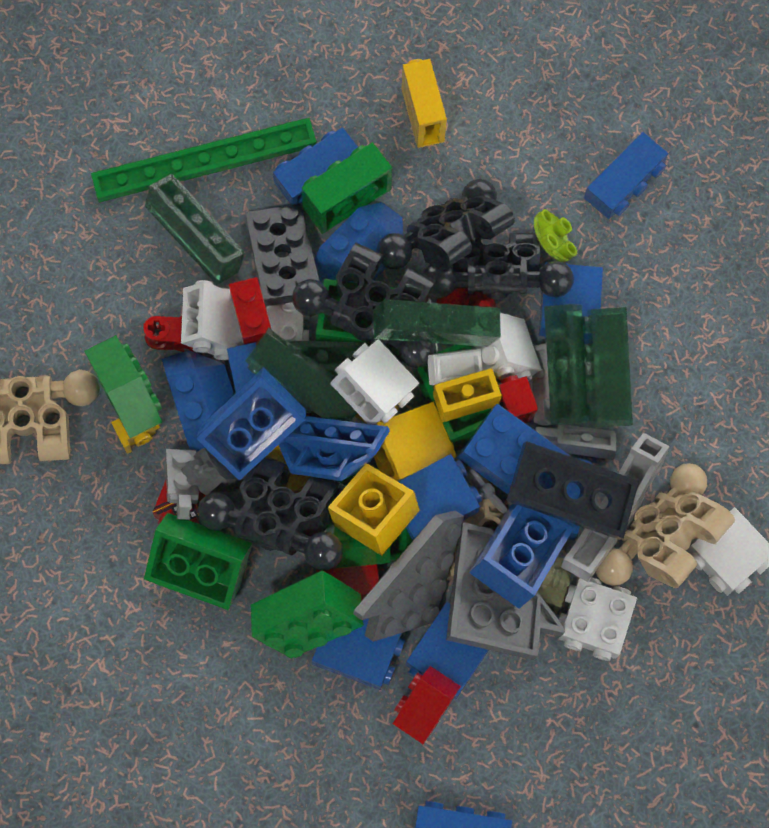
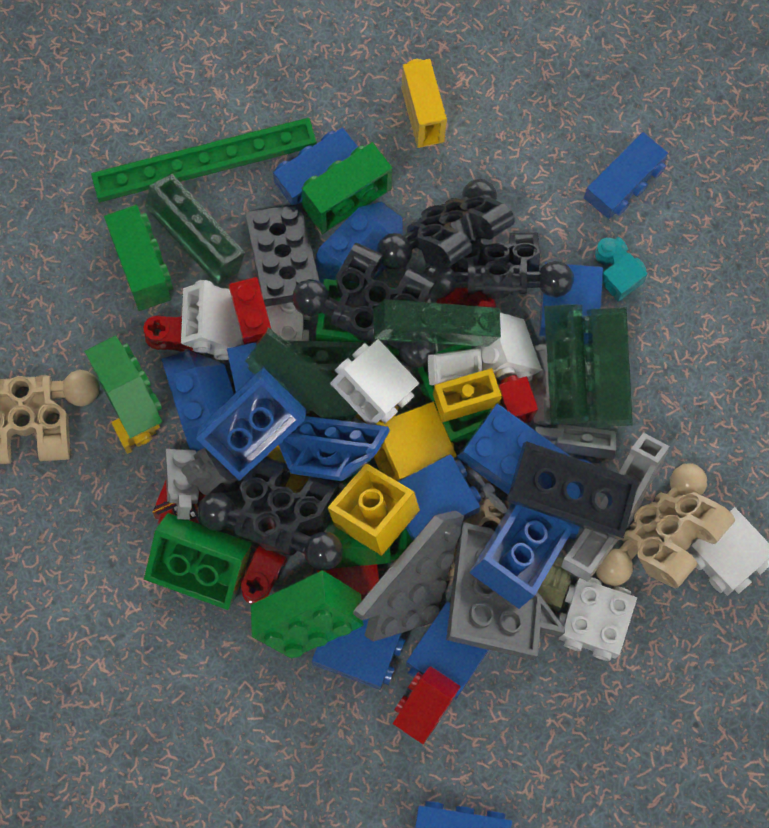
(140, 257): none -> green brick
(262, 570): none -> red piece
(553, 235): lime dish -> none
(625, 271): none -> teal brick

